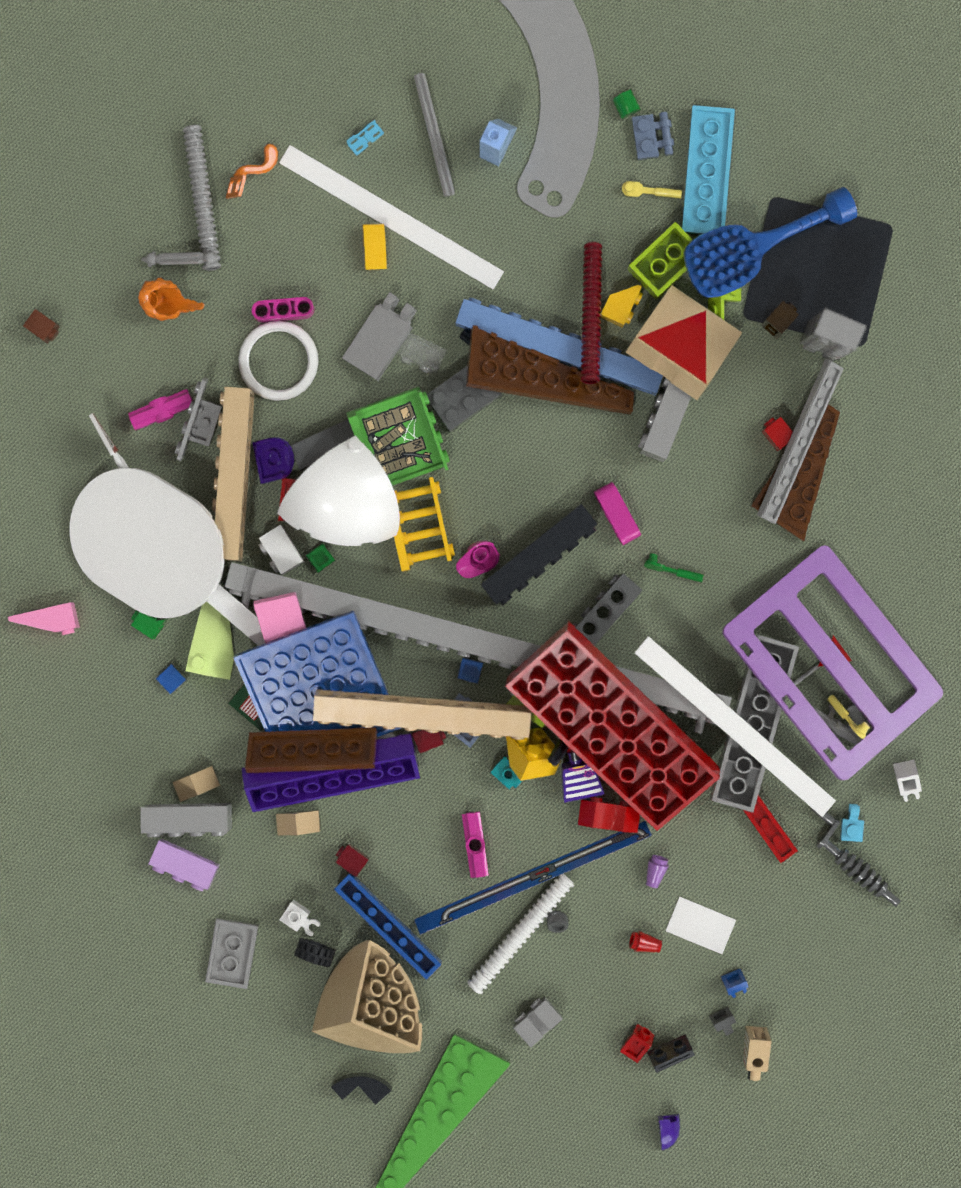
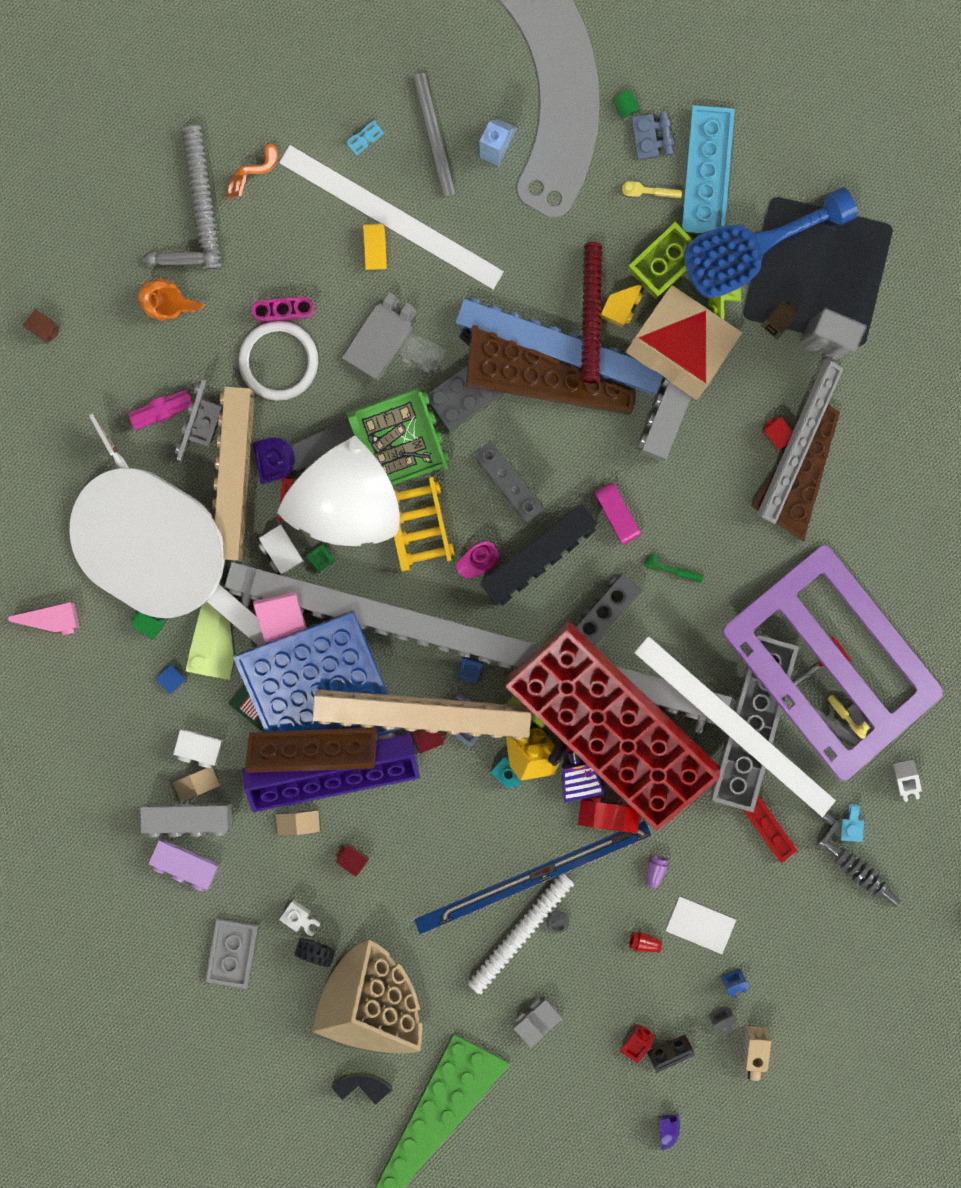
(198, 748): none -> white brick
(388, 925): blue brick -> none
(476, 858): dark pink piece -> none
(508, 482): none -> dark grey fence

